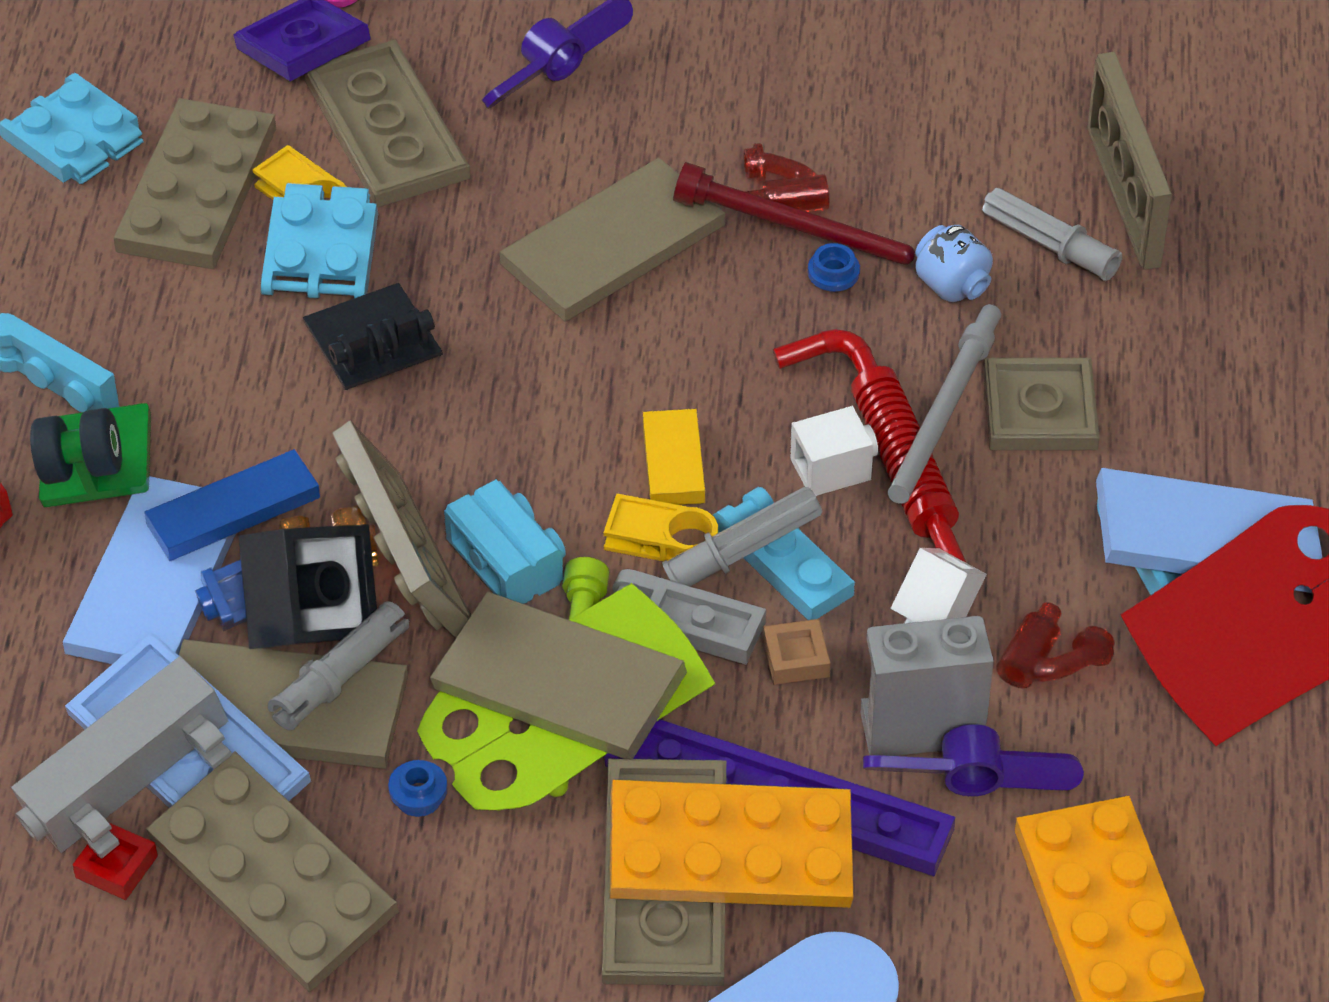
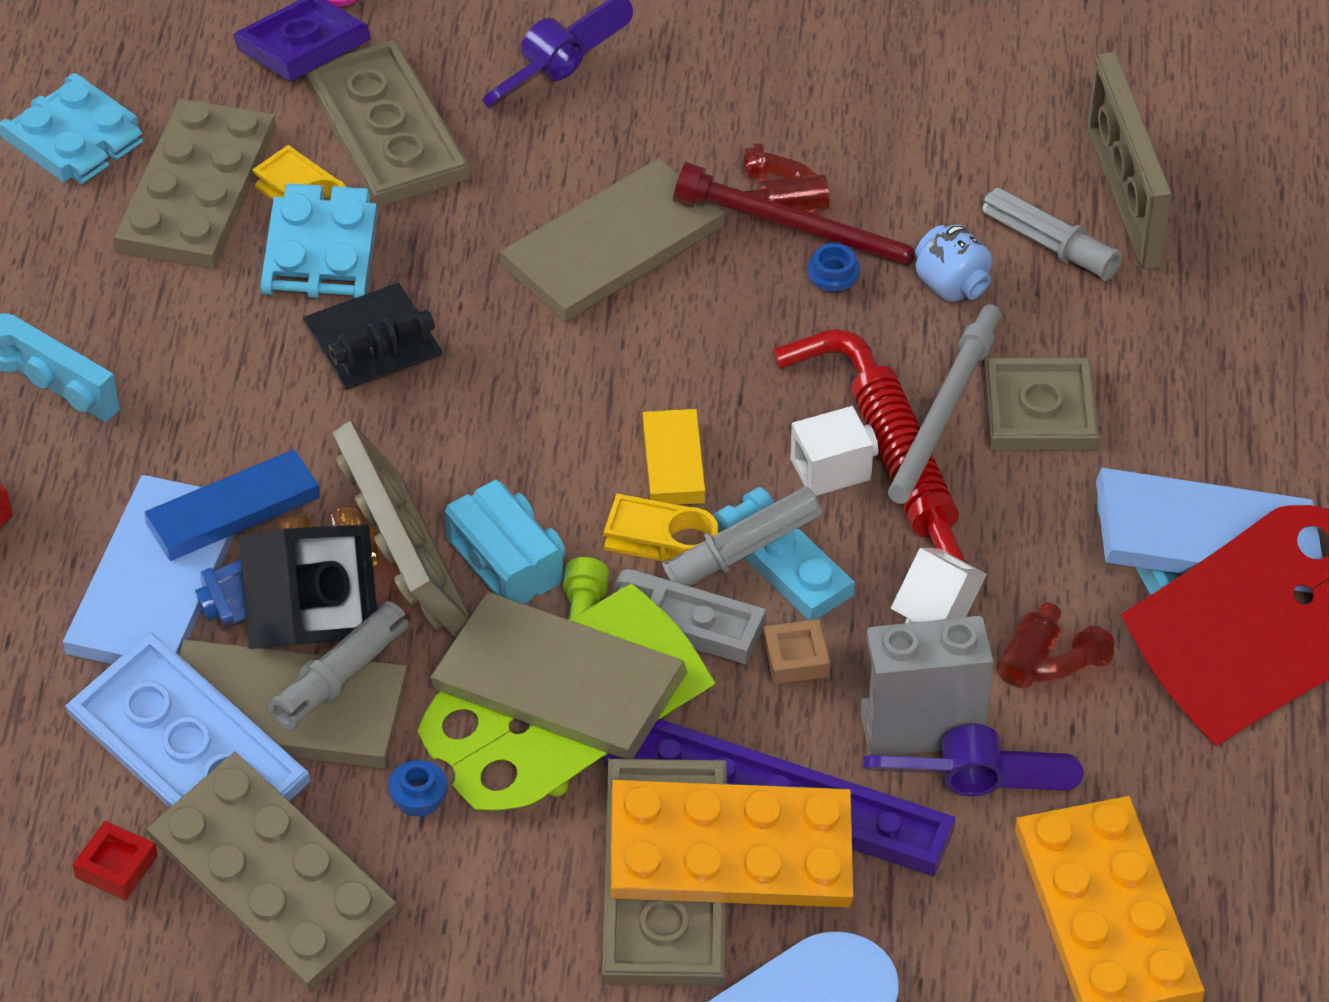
(92, 454): plate -> none
(120, 757): light grey brick -> none

